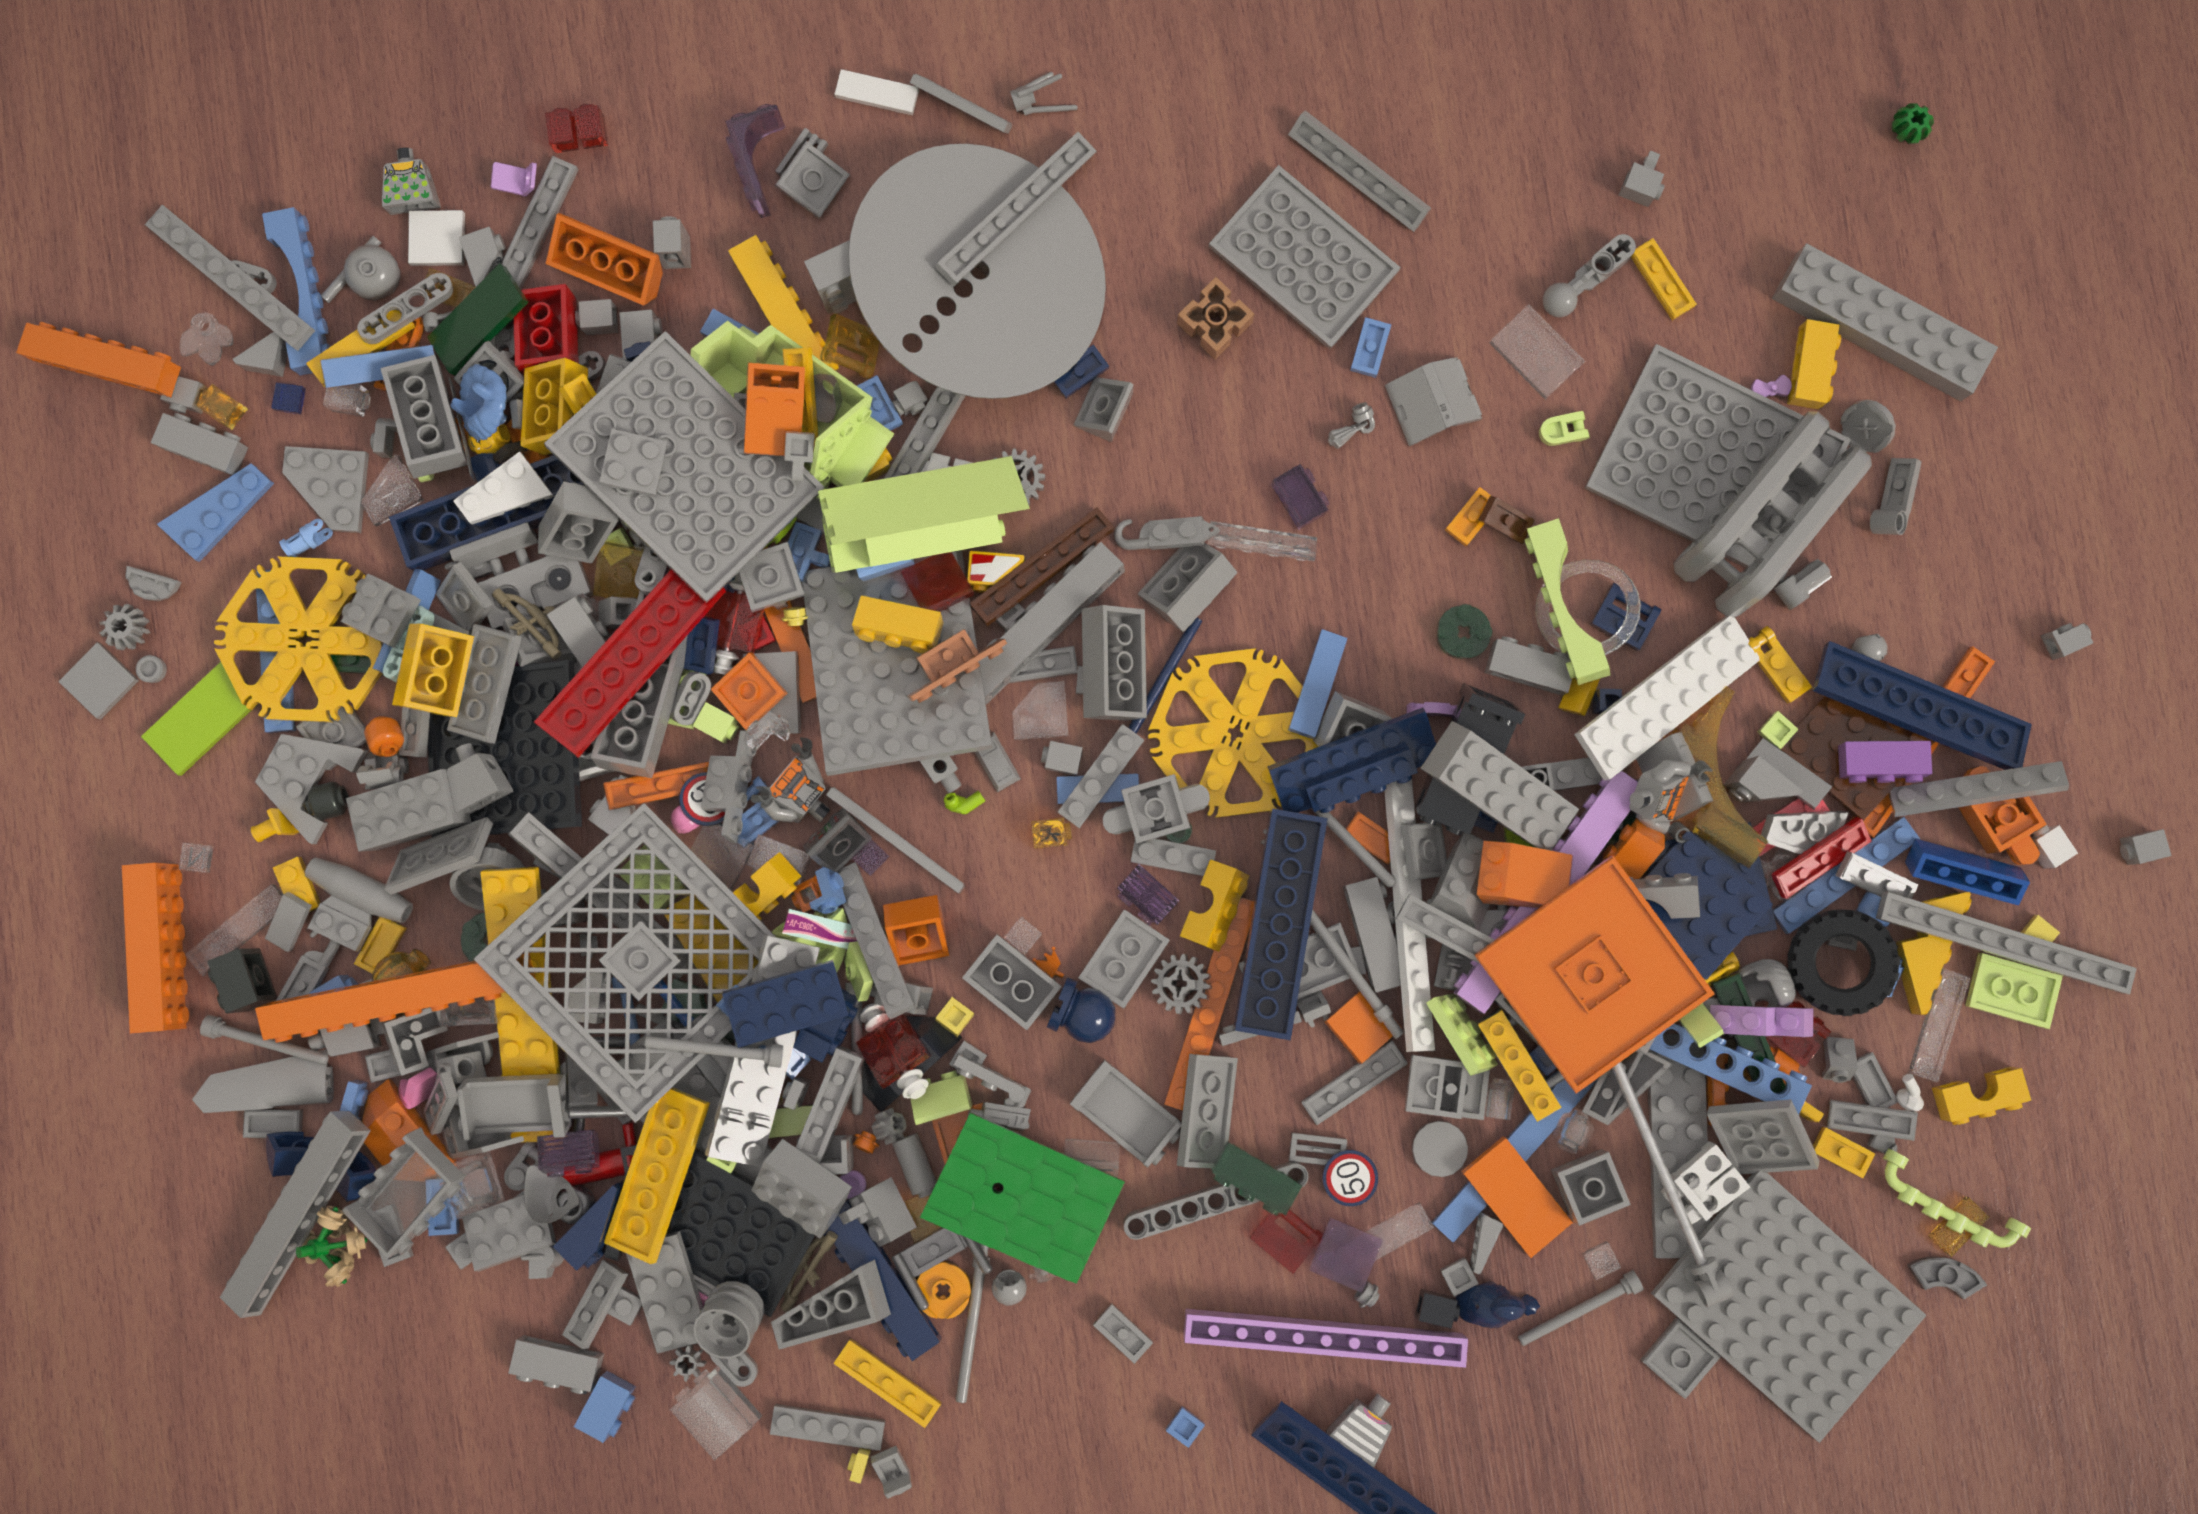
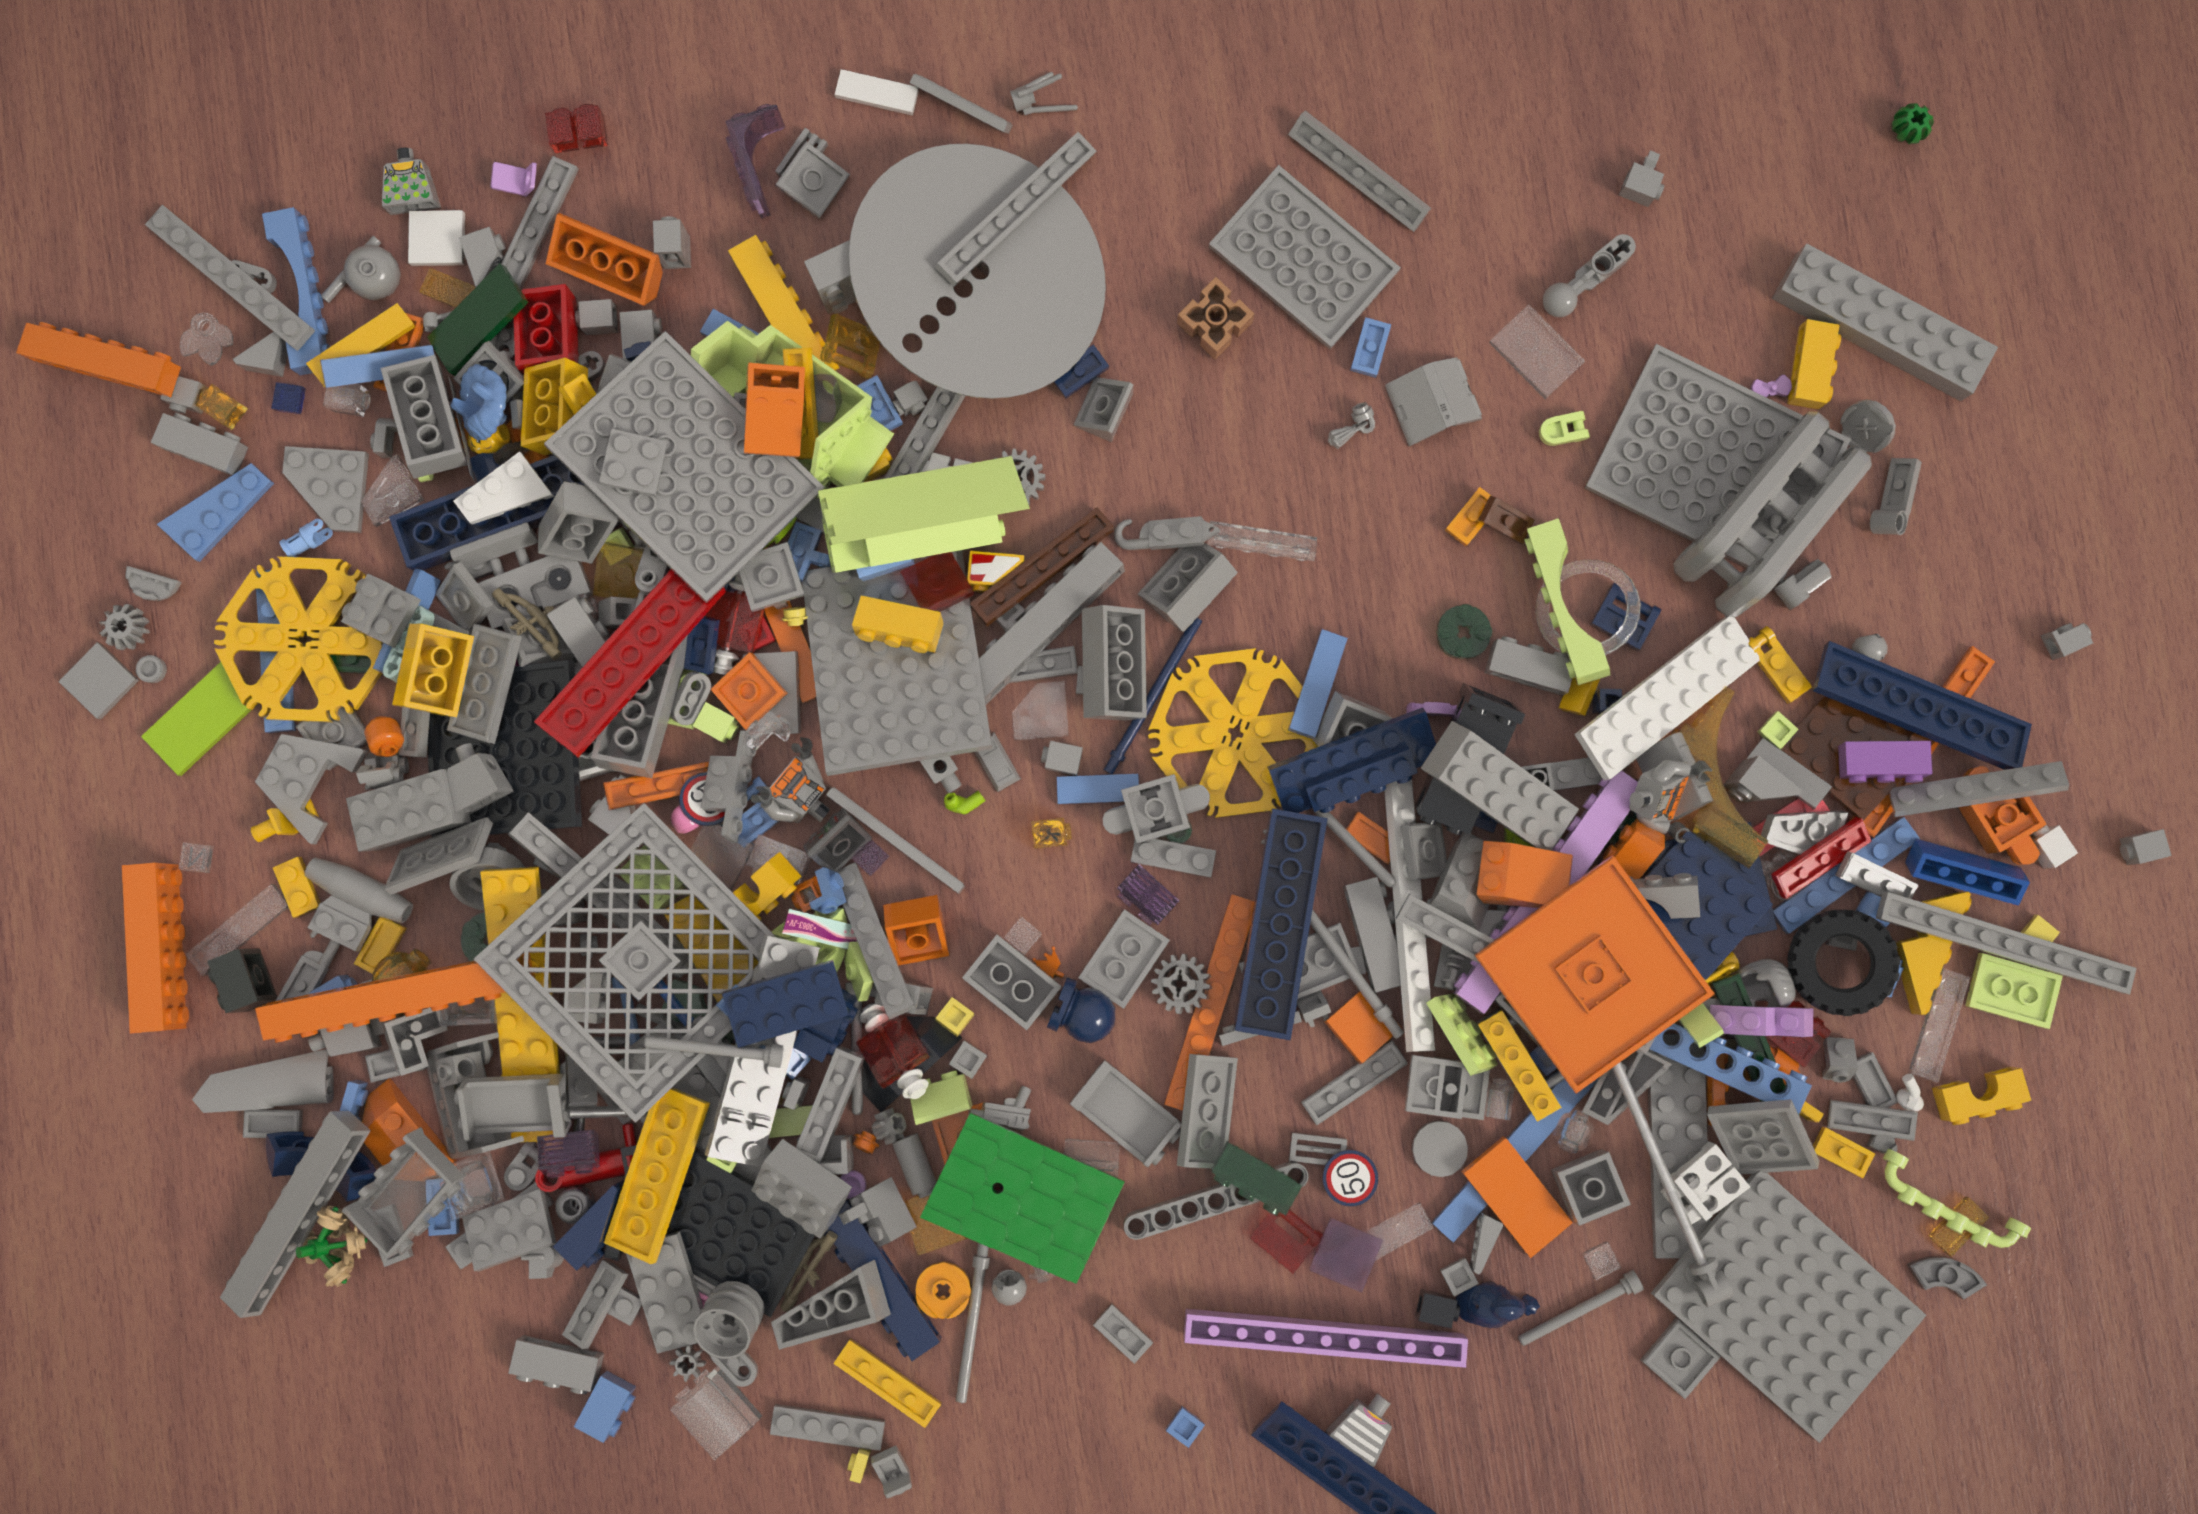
(215, 1027): light grey piece -> none
(288, 921): light grey tile -> none
(327, 800): pearl dark grey head -> none
(402, 304): light grey beam -> none
(417, 1088): bright pink tile -> none
(440, 1103): light grey tile -> none
(541, 1196): light grey piece -> none
(798, 450): light grey plate -> none
(931, 1252): flat silver plate -> none
(950, 659): nougat bracket -> none
(990, 1078): light grey plate -> none
(1100, 776): light grey plate -> none
(1212, 926): yellow arch -> none
(1300, 496): clear purple brick -> none
(1368, 1296): light grey plate -> none
(1663, 279): yellow tile -> none

